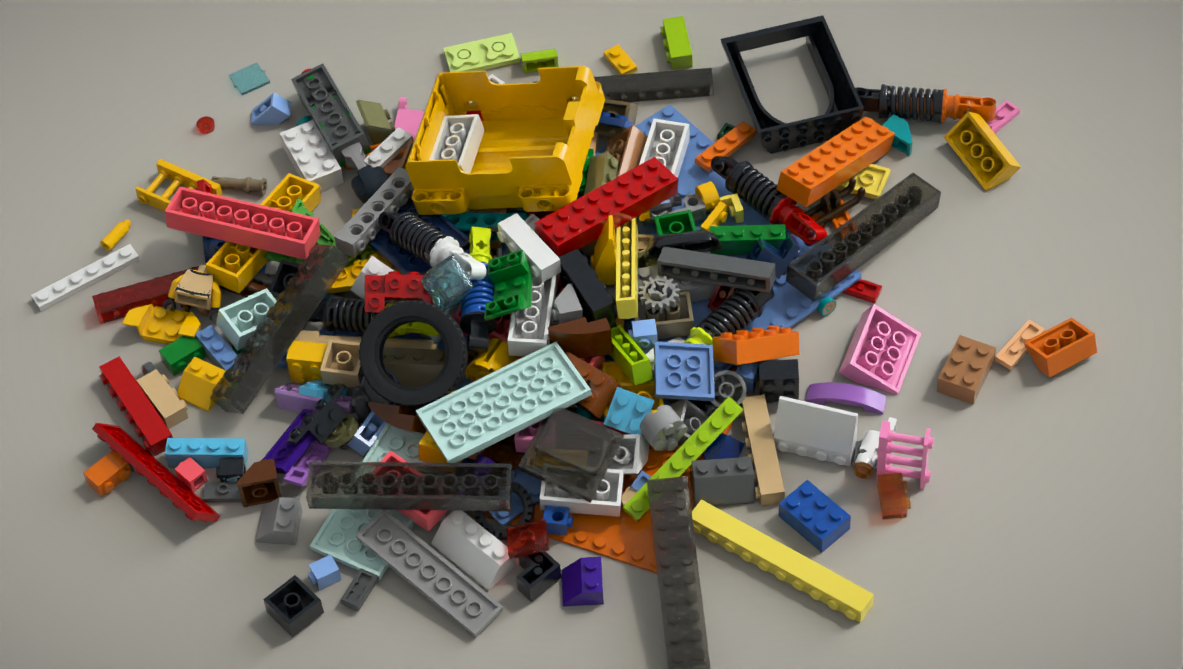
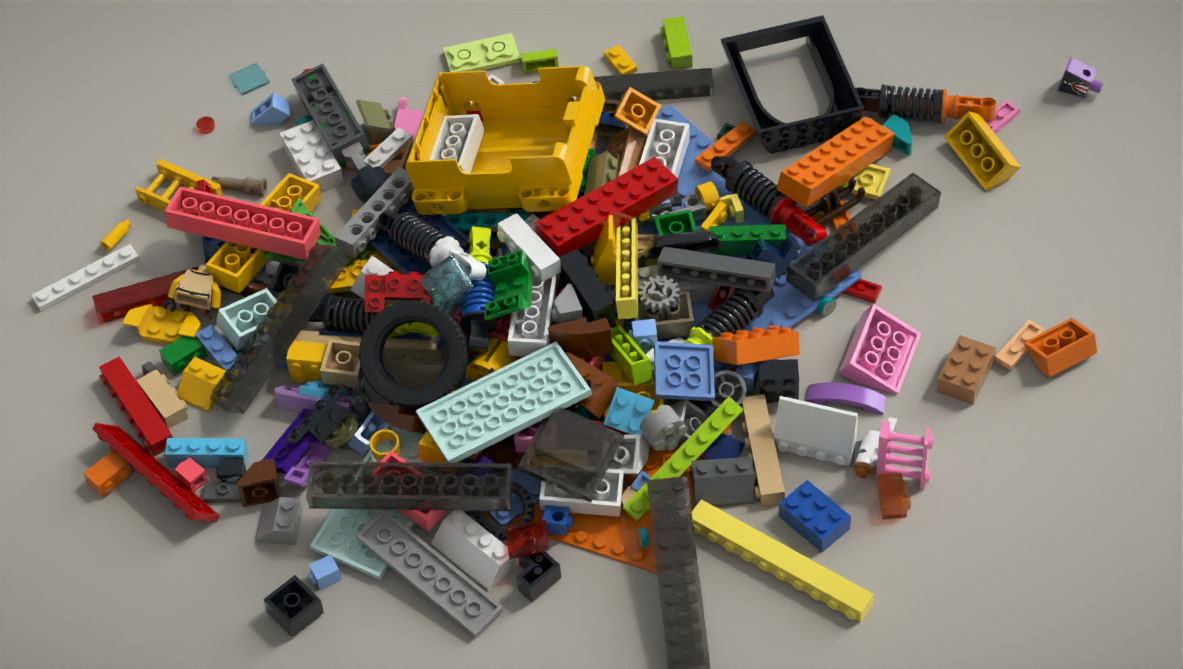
(359, 589): dark grey plate -> none
(384, 435): none -> yellow piece
(583, 582): dark purple slope -> none
(637, 110): none -> light orange slope
(642, 537): none -> teal tile
(1079, 79): none -> torso

